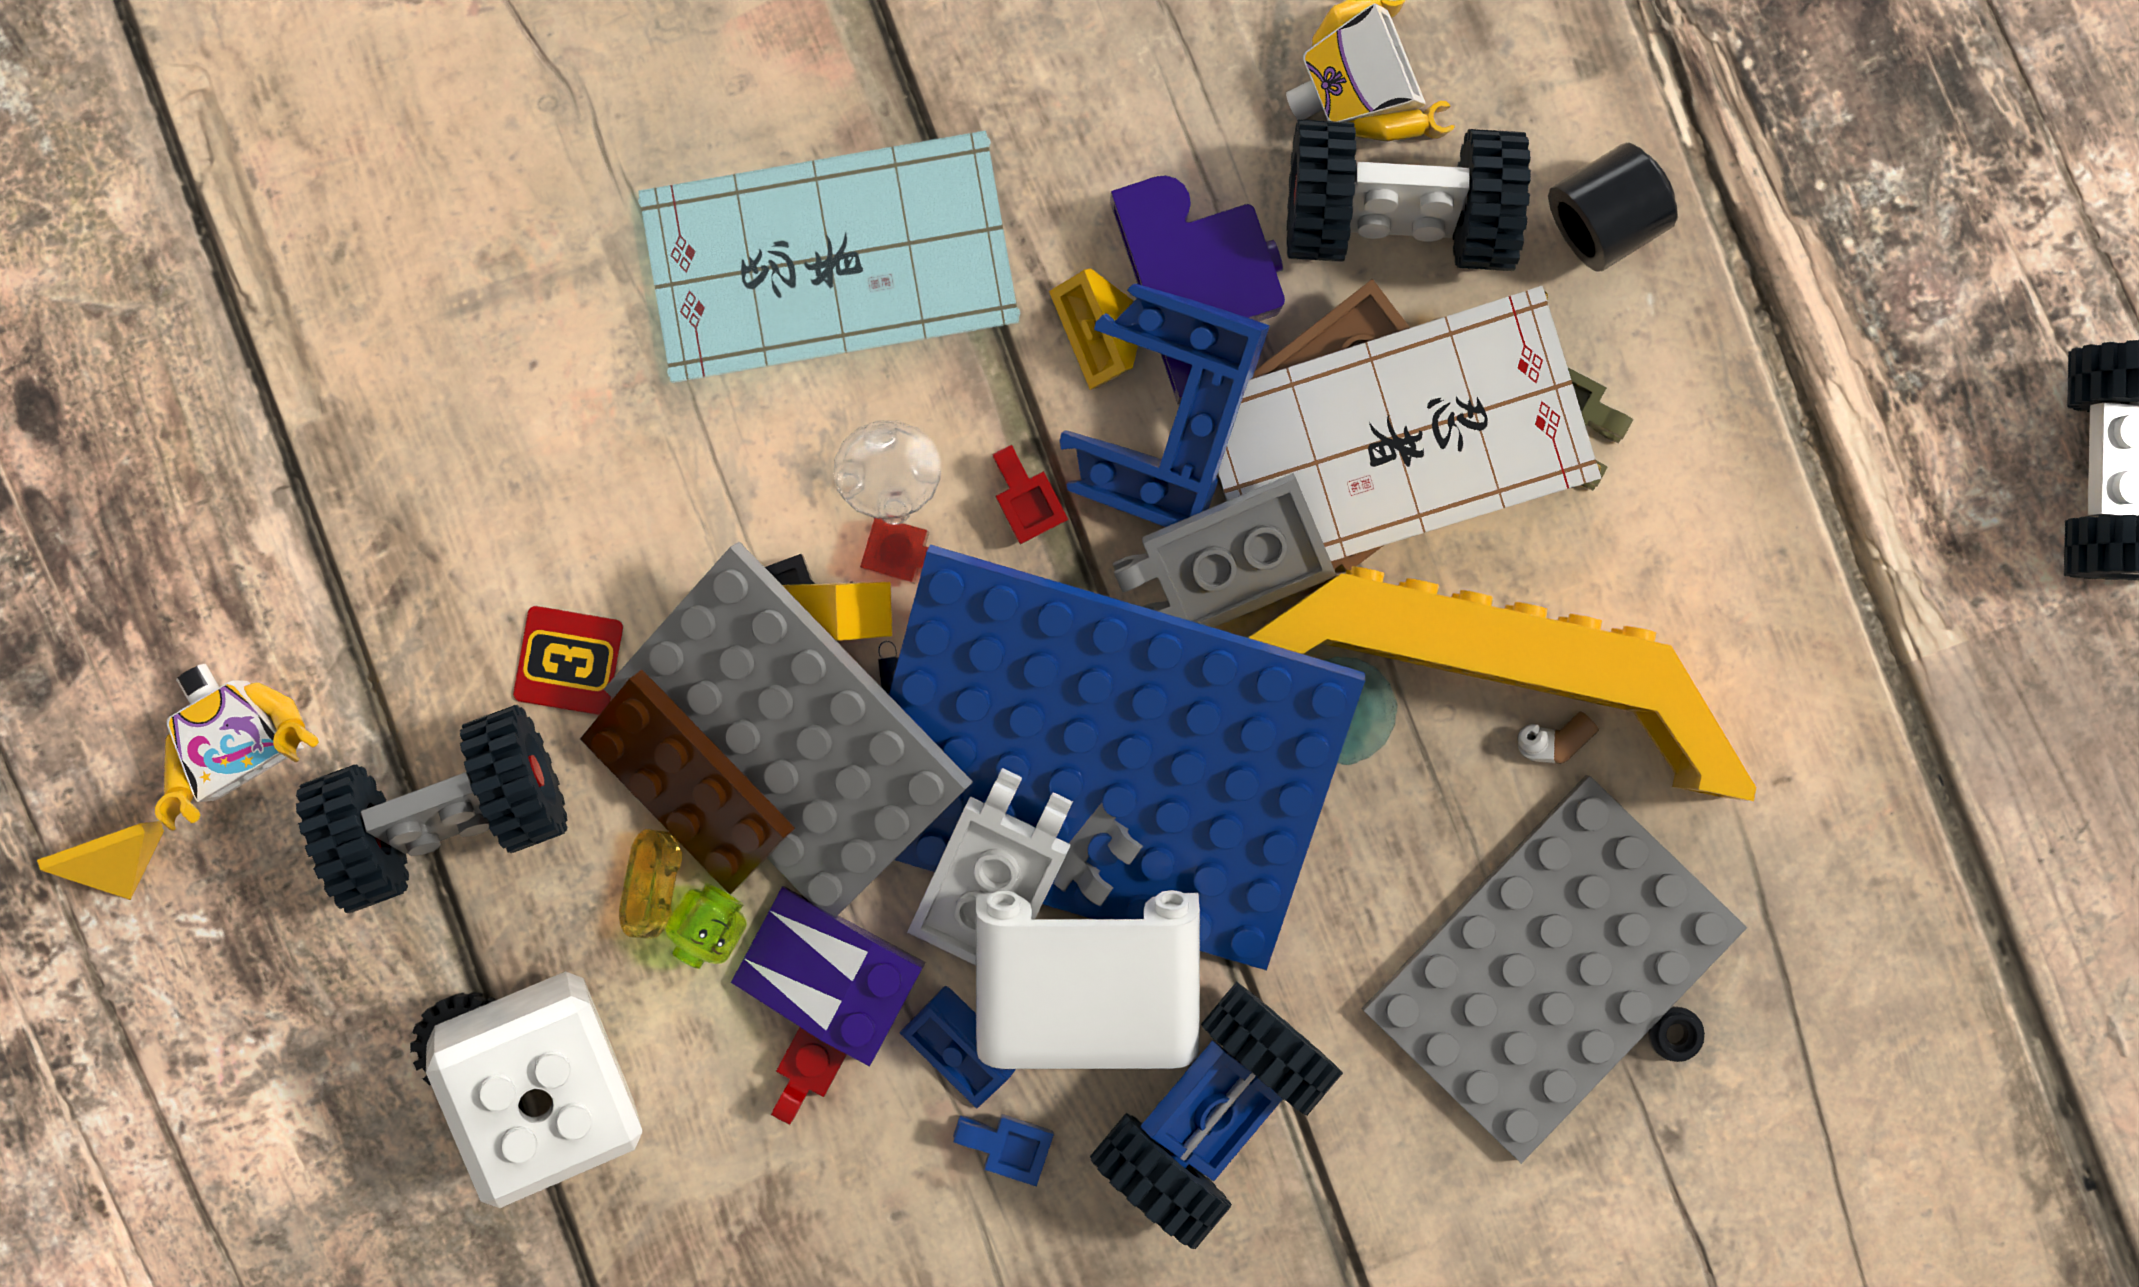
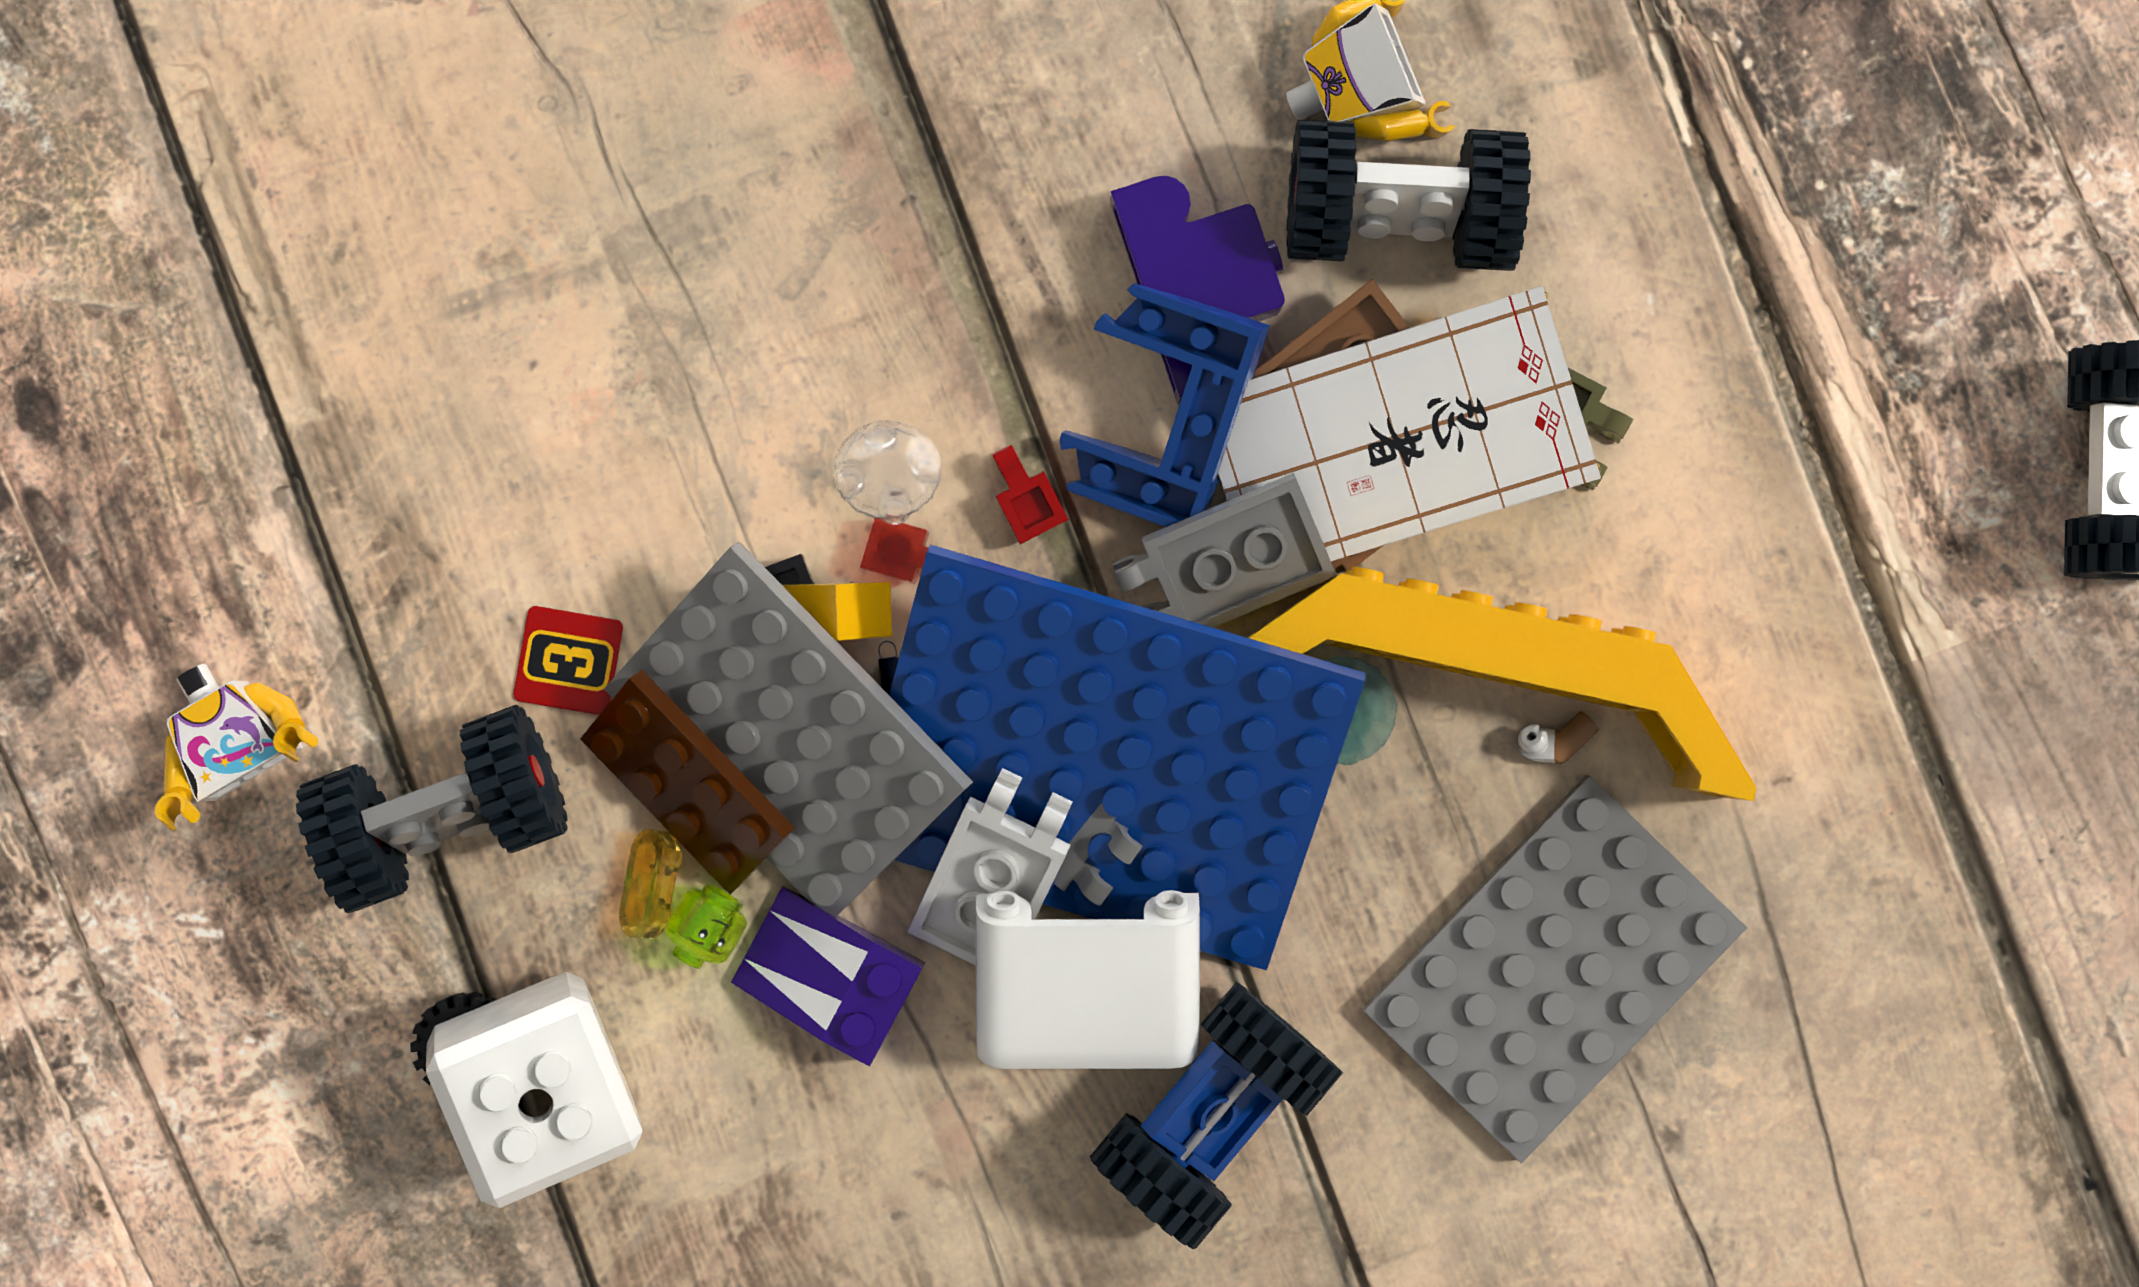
(109, 862): yellow slope -> none
(809, 1066): red plate -> none
(828, 256): clear light blue piece -> none
(947, 1039): blue slope -> none
(1013, 1149): blue plate -> none
(1079, 305): yellow slope -> none
(1613, 206): black piece -> none
(1689, 1044): black plate -> none

